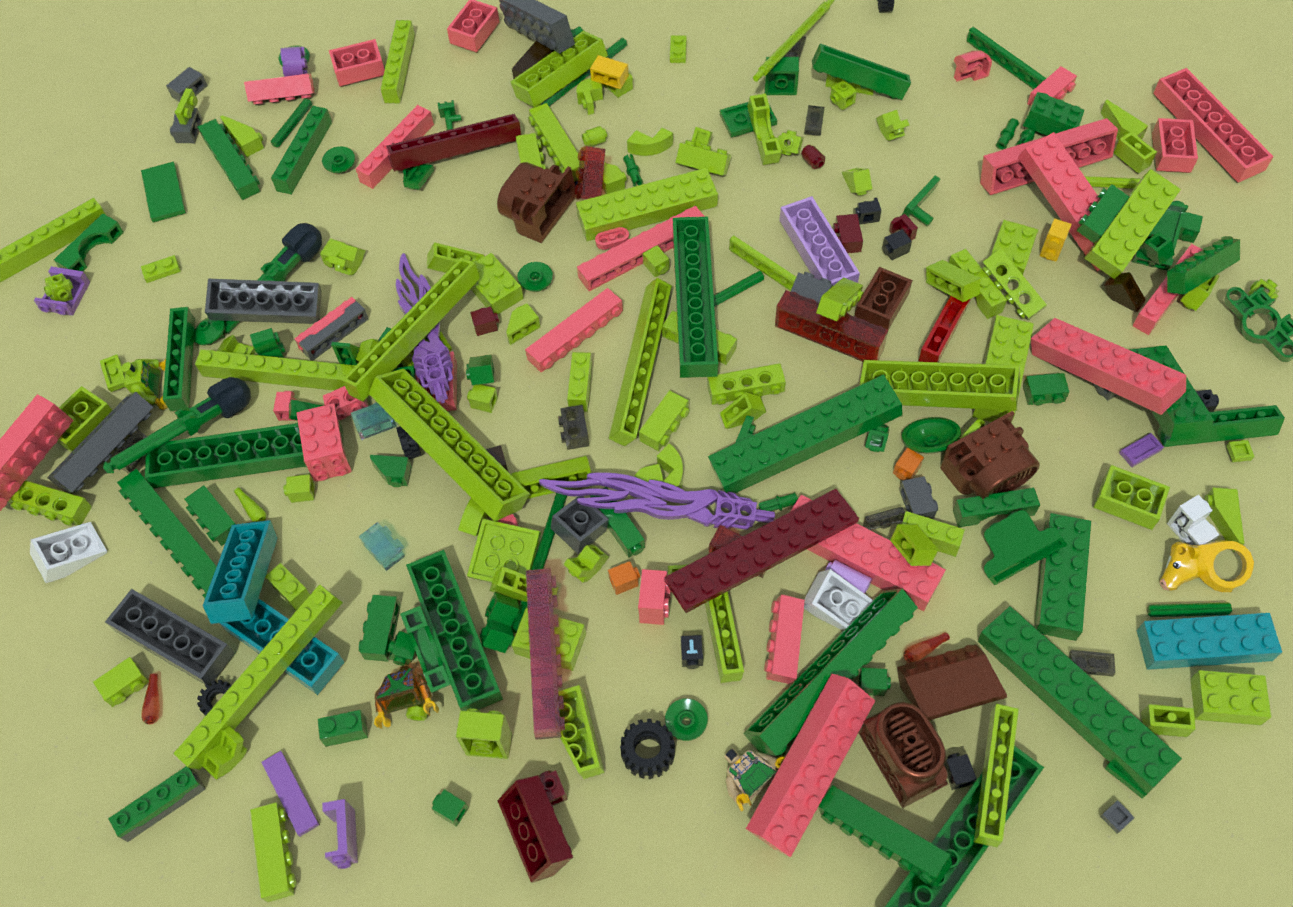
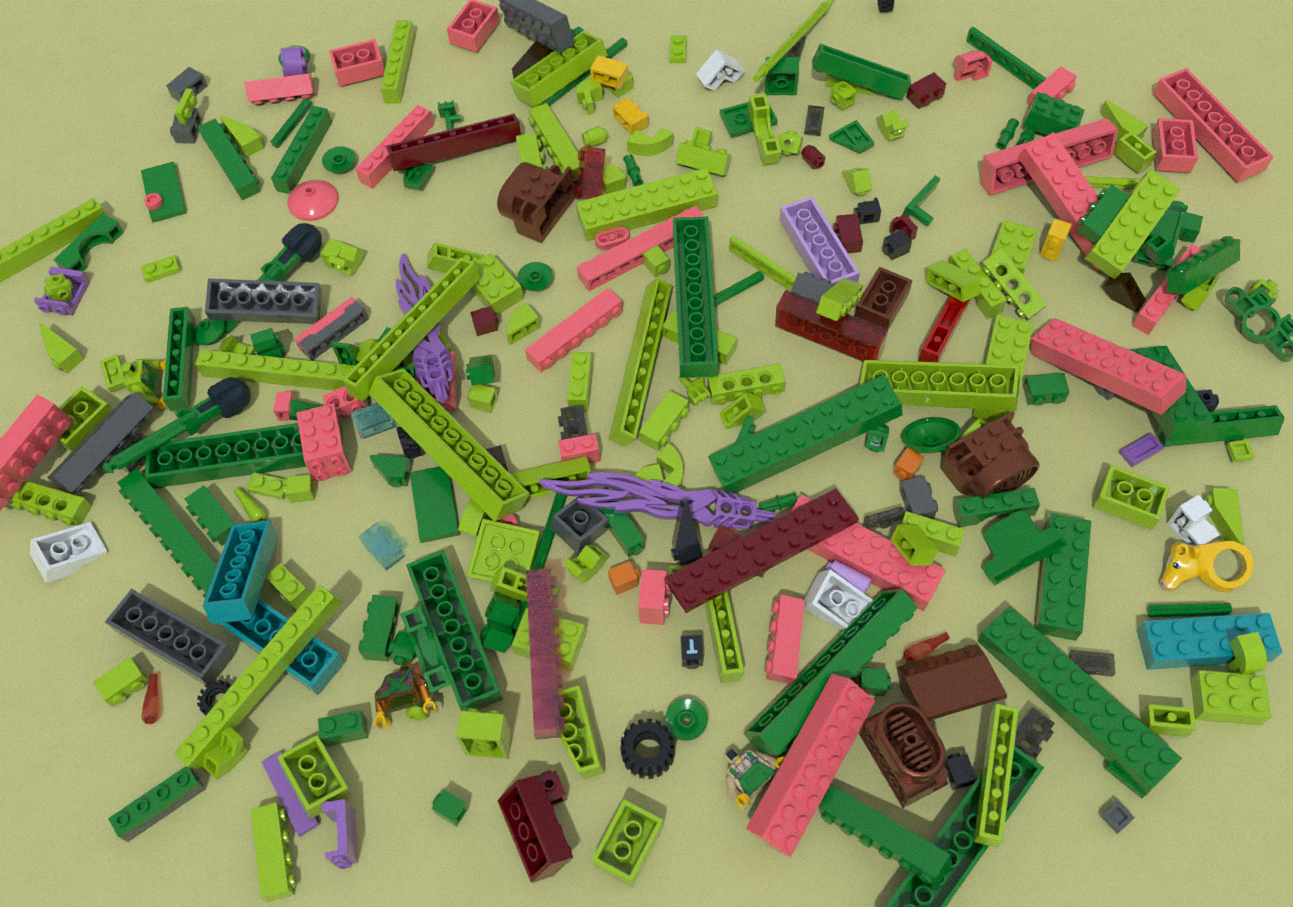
(61, 352): none -> lime slope
(153, 201): none -> coral tile
(266, 486): none -> lime plate
(312, 200): none -> coral dish
(312, 776): none -> lime brick
(434, 504): none -> green tile
(580, 447): none -> coral brick
(628, 843): none -> lime brick
(630, 115): none -> yellow brick
(685, 539): none -> black slope
(695, 390): none -> lime arm
(719, 67): none -> white brick
(852, 137): none -> green wing
(926, 90): none -> dark red brick
(1027, 732): none -> clear smoke brick
(1249, 654): none -> lime brick

